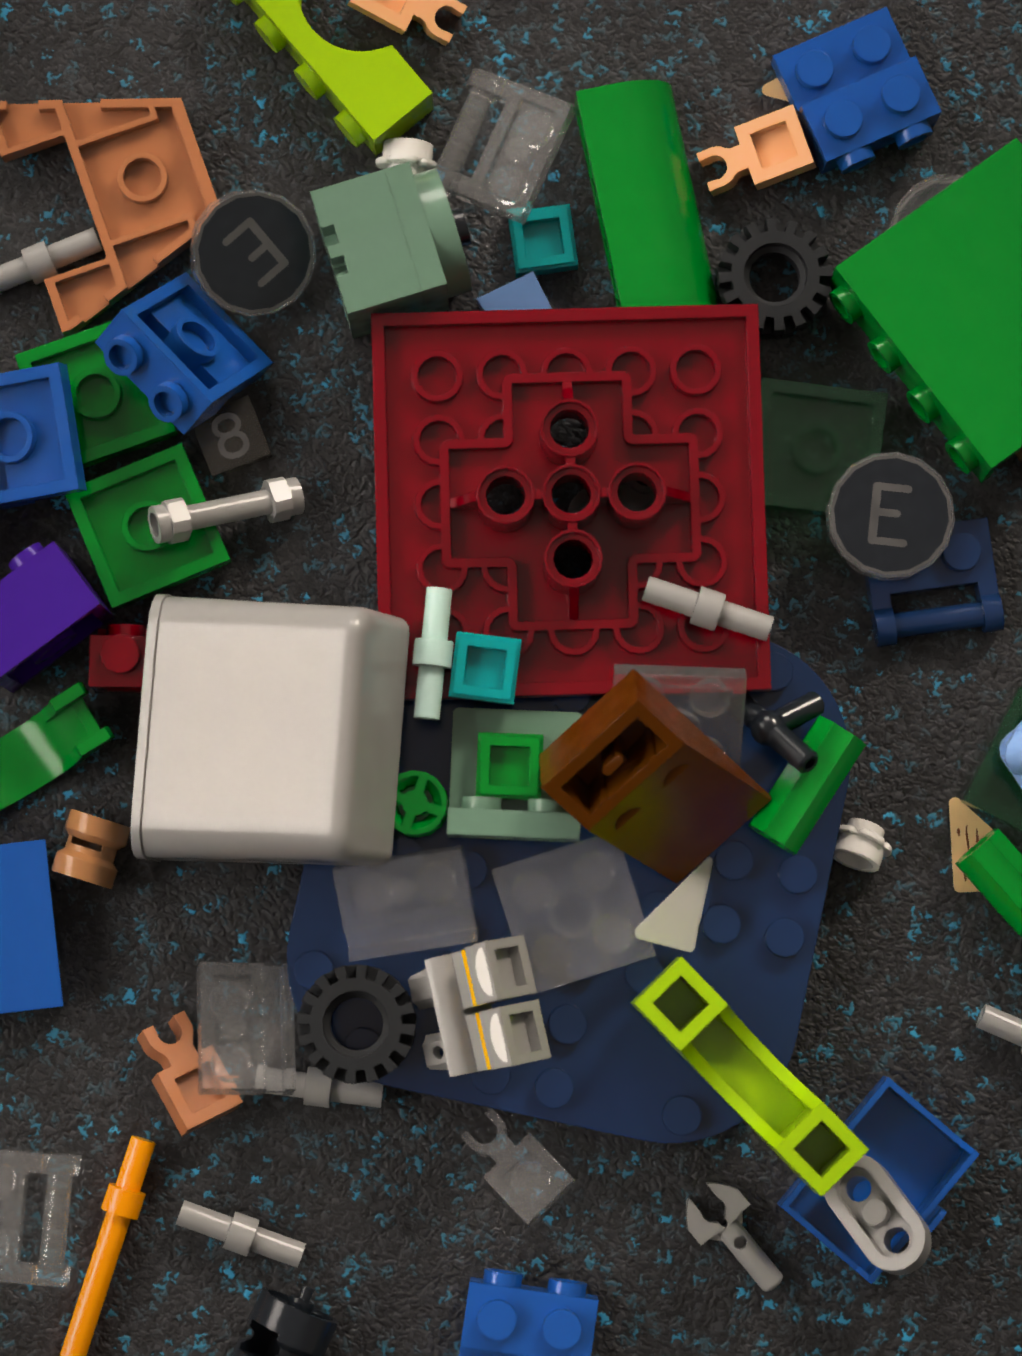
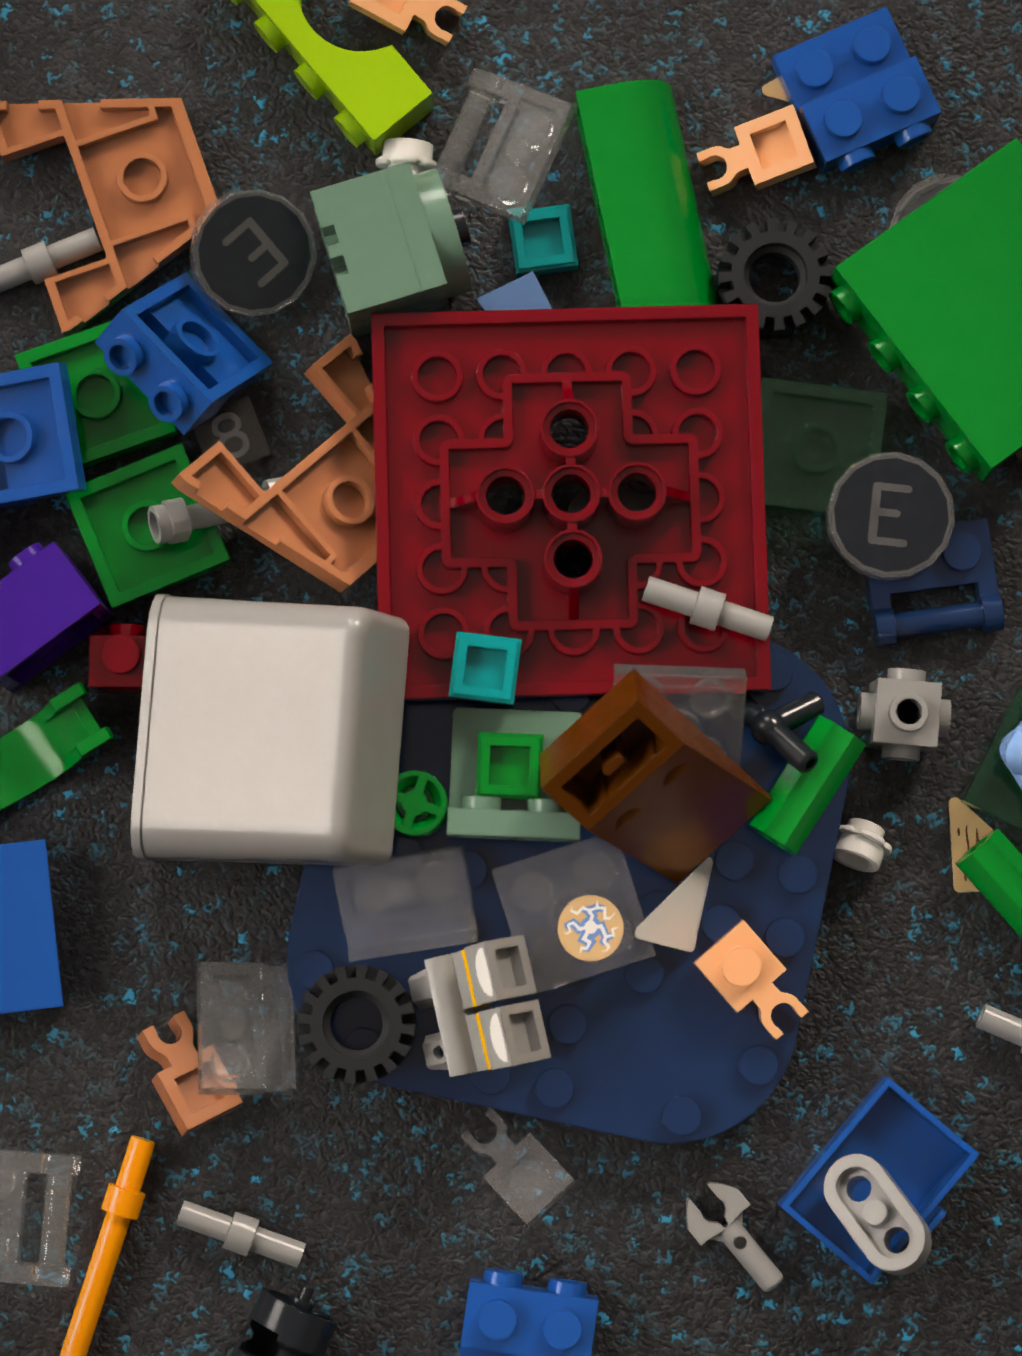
(91, 849): medium nougat wheel -> none
(321, 1090): light grey bar -> none
(326, 504): none -> nougat wing
(433, 653): light aqua bar -> none
(590, 928): none -> tan tile
(744, 972): none -> light nougat plate
(749, 1076): lime arch -> none
(880, 721): none -> light grey brick

